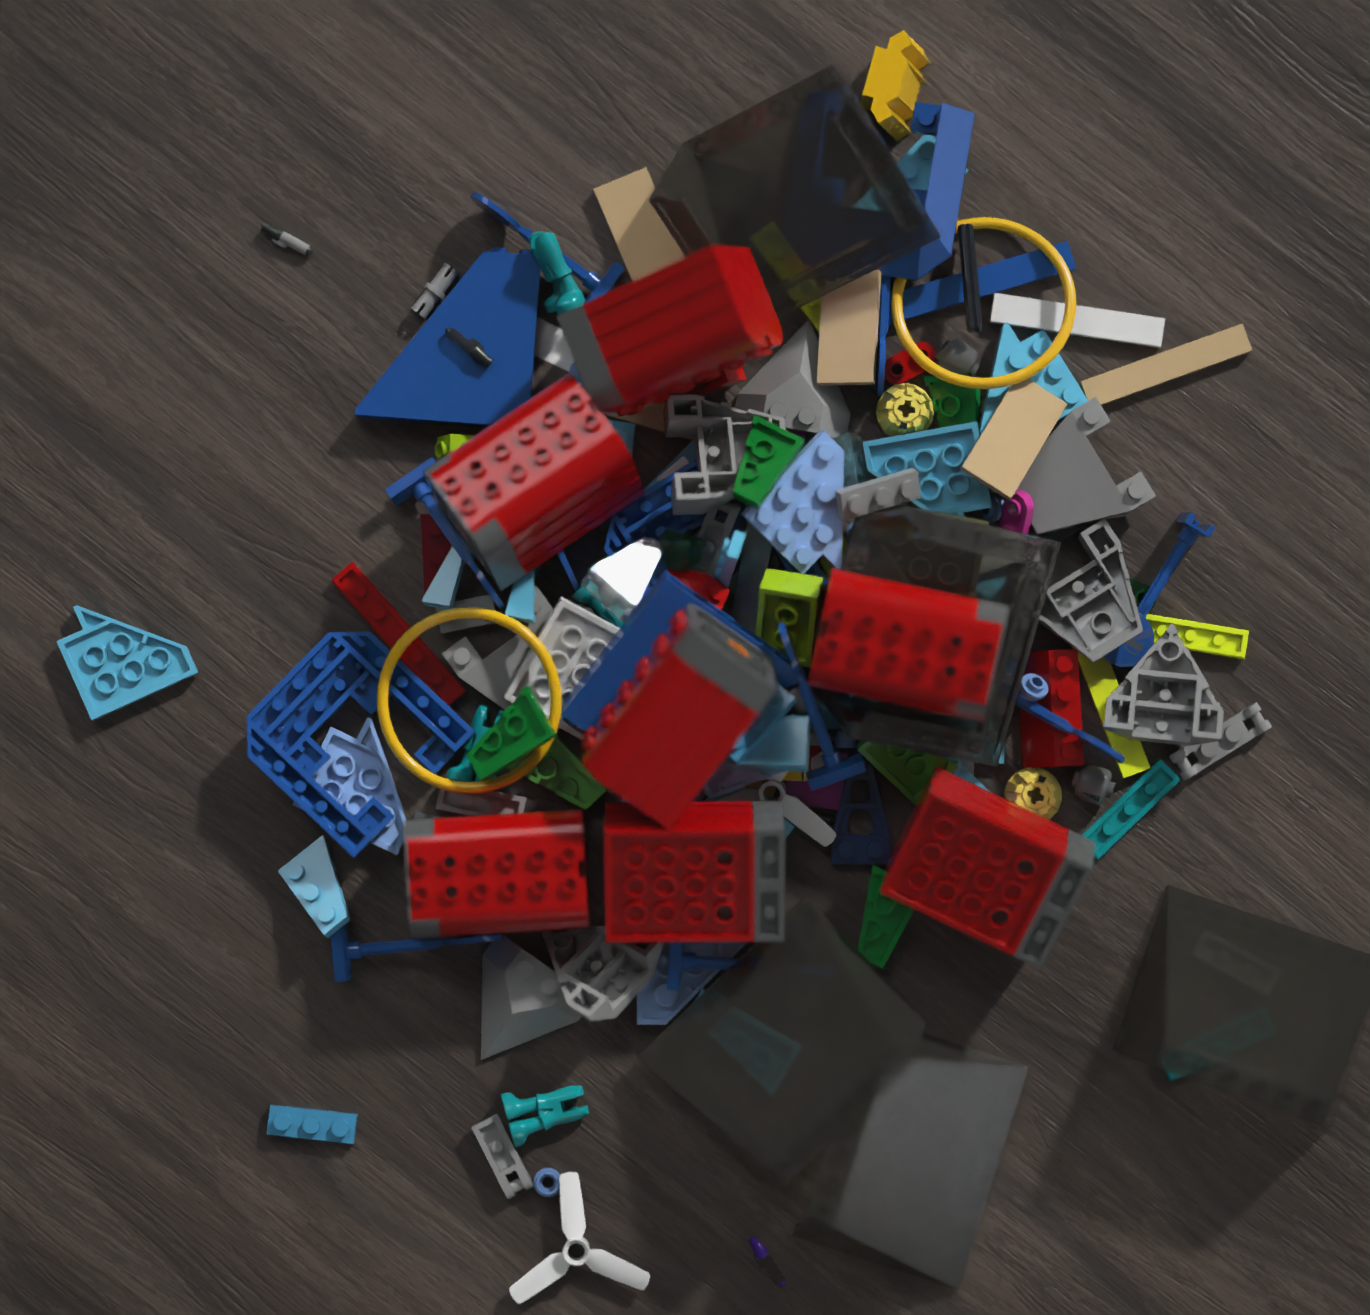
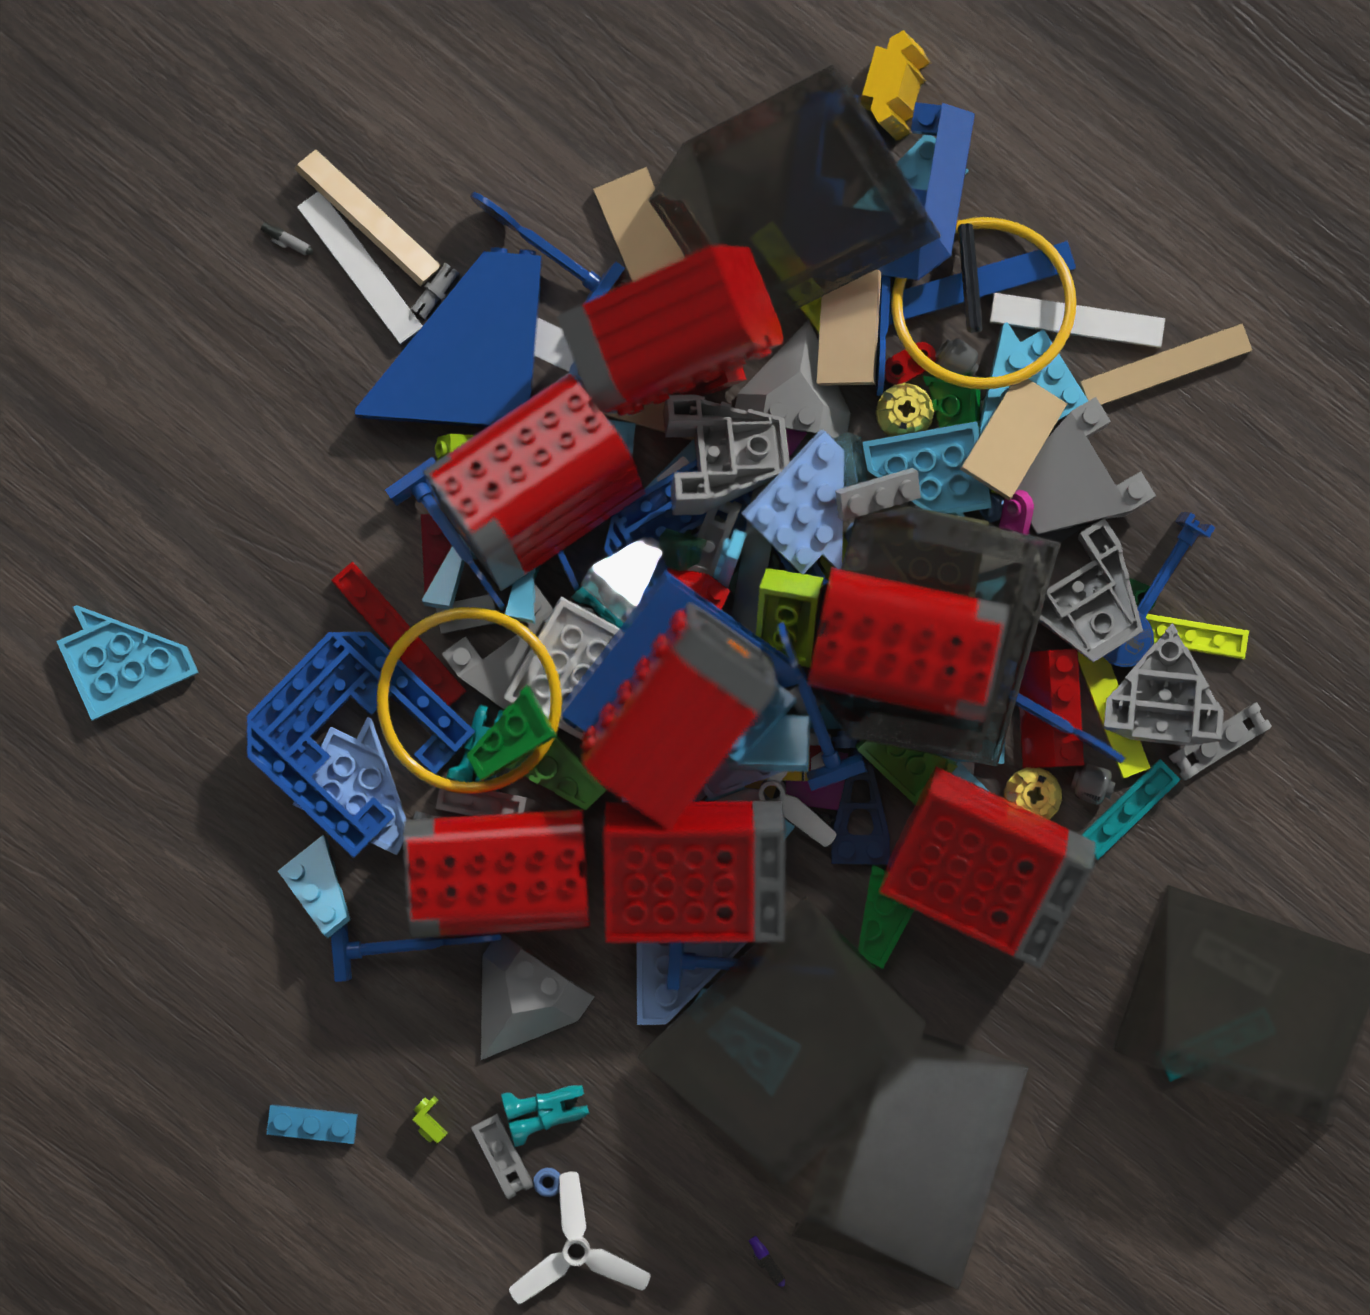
(360, 267): none -> white tile
(368, 217): none -> tan tile
(429, 1127): none -> lime bracket
(471, 346): piece -> none
(555, 270): teal piece -> none
(598, 974): light grey wedge -> none
(765, 461): green wing -> none
(1033, 687): medium blue plate -> none

